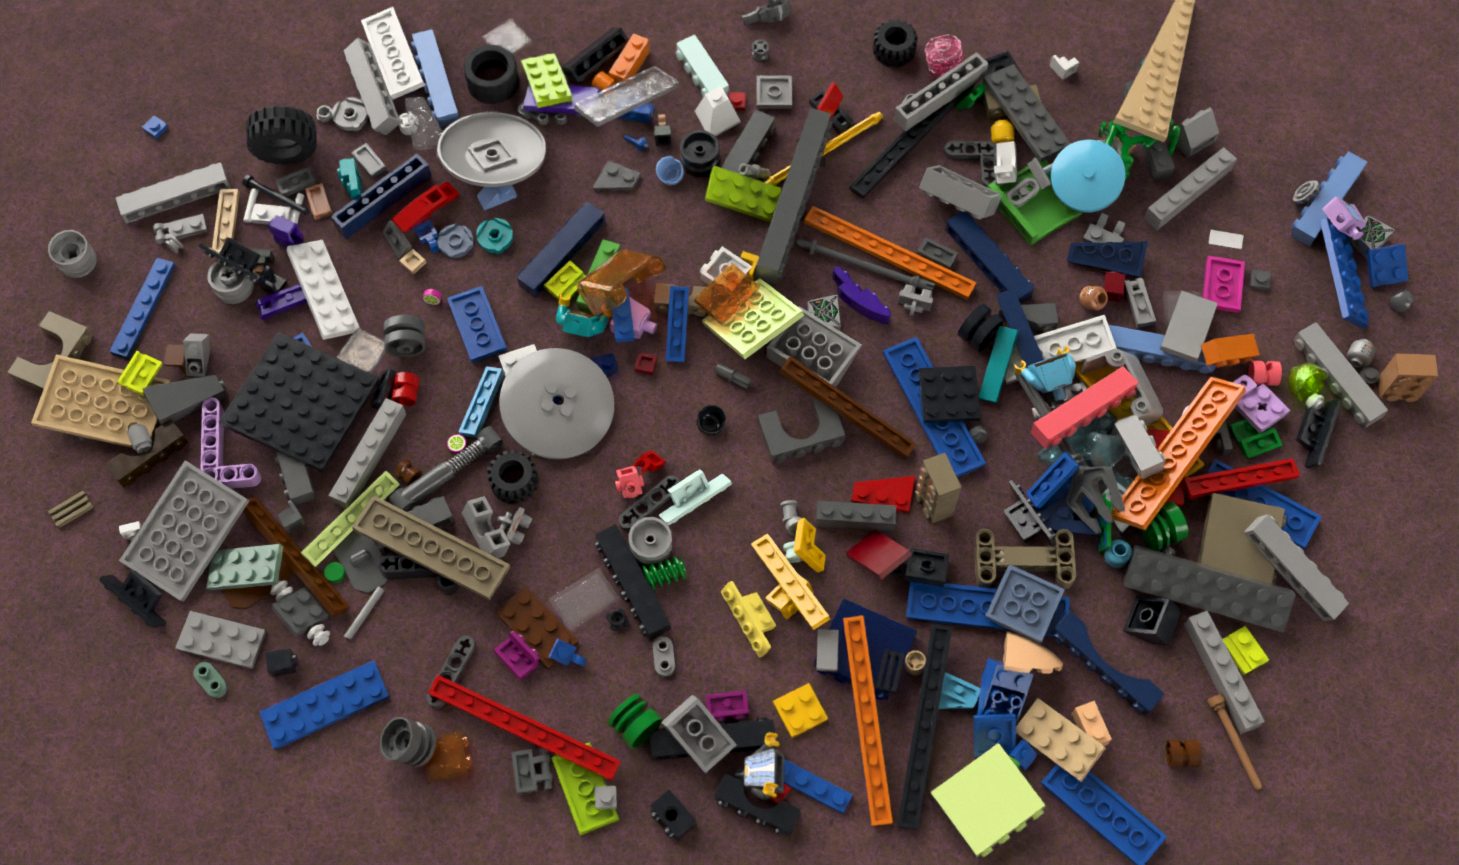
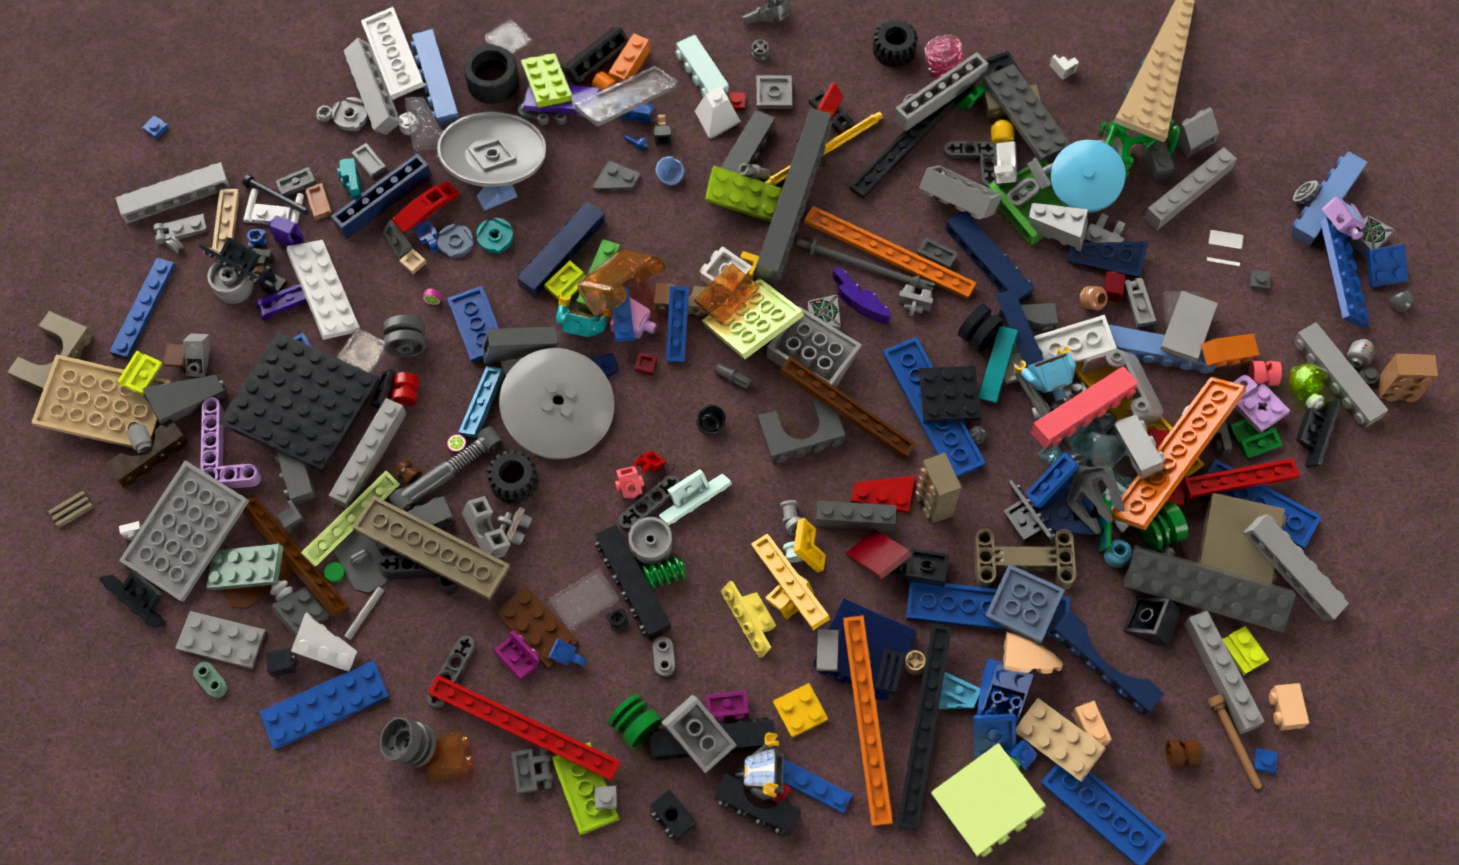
(72, 253): light grey wheel -> none
(256, 233): none -> blue plate
(281, 135): black tyre -> none
(321, 645): none -> white wing
(517, 342): none -> dark grey slope
(699, 153): black wheel -> none
(1060, 223): none -> light grey wedge
(1224, 283): dark pink plate -> none
(1265, 760): none -> blue plate
(1288, 707): none -> light nougat brick

